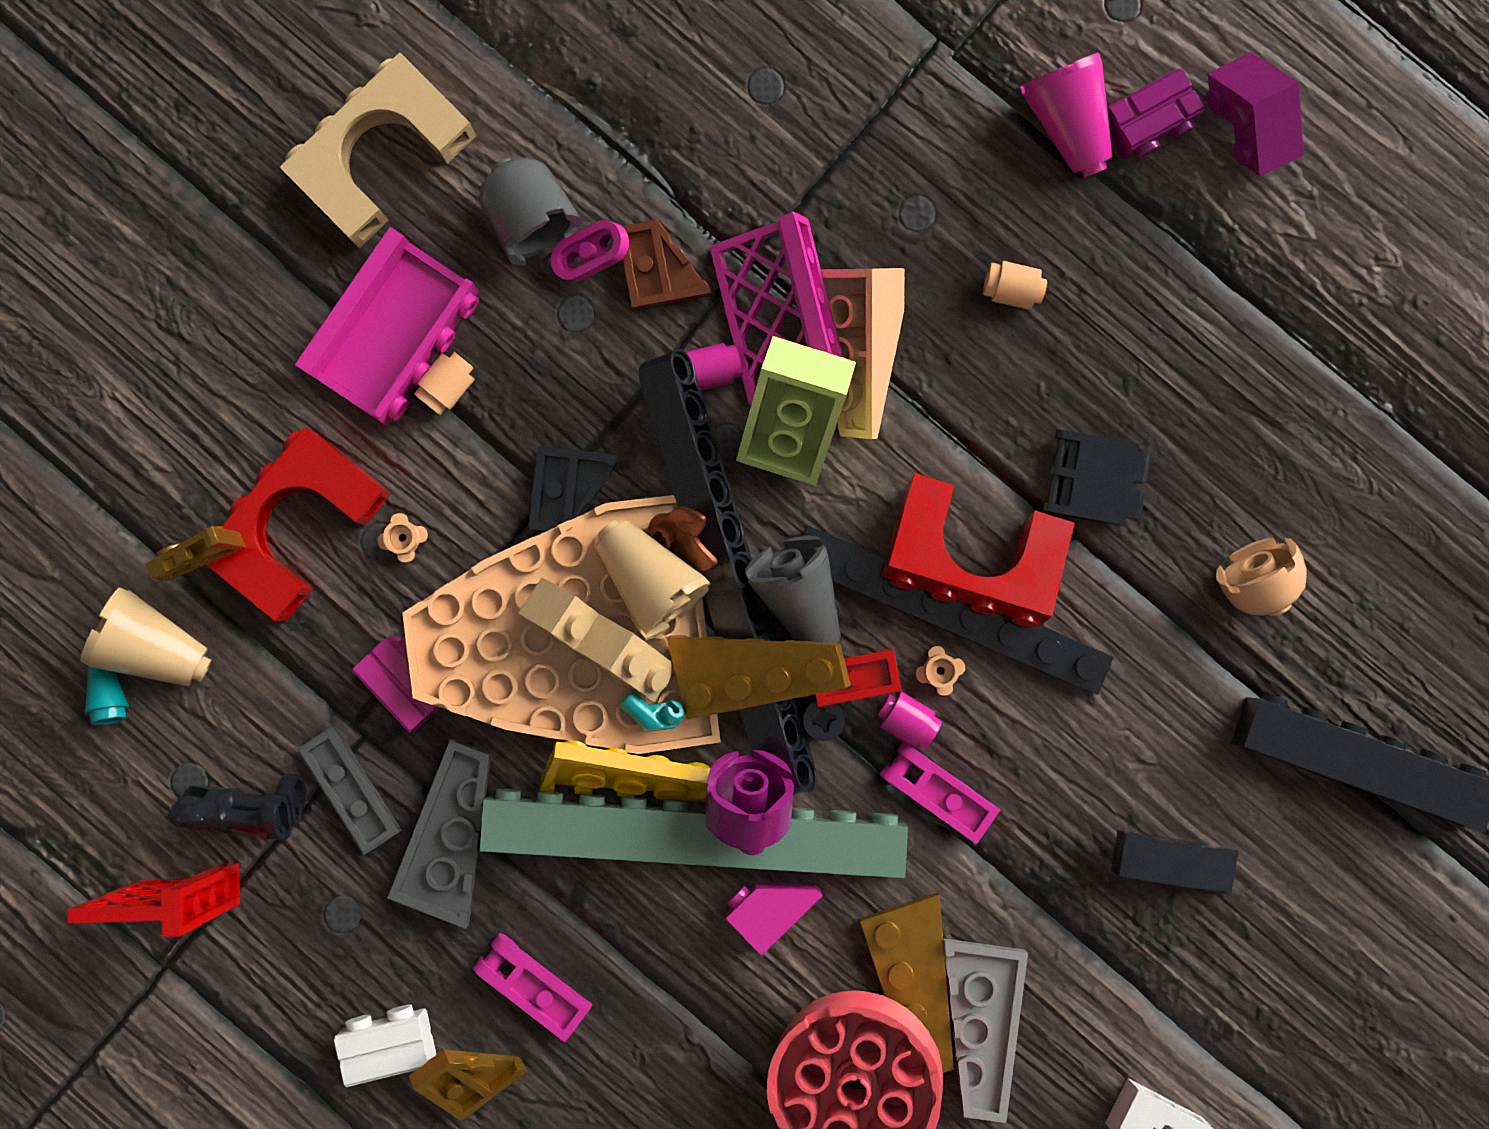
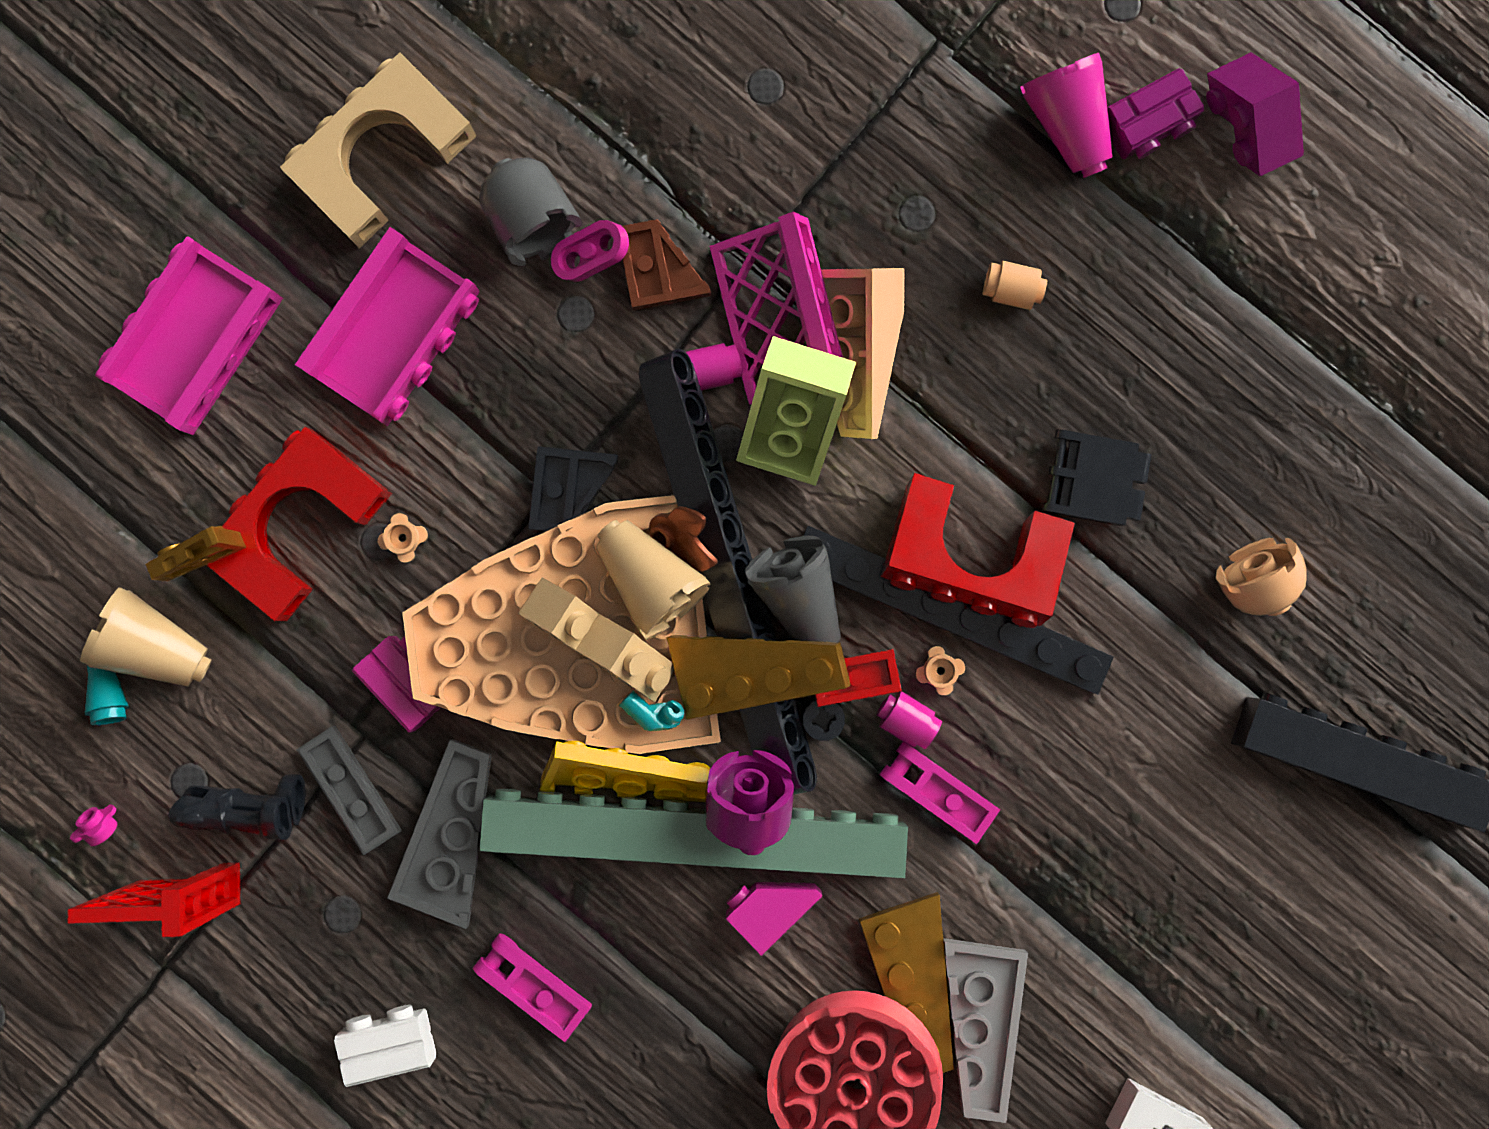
(95, 825): none -> dark pink plate
(188, 335): none -> dark pink panel
(445, 382): light nougat brick -> none
(465, 1080): pearl gold wing -> none
(1174, 861): black slope -> none

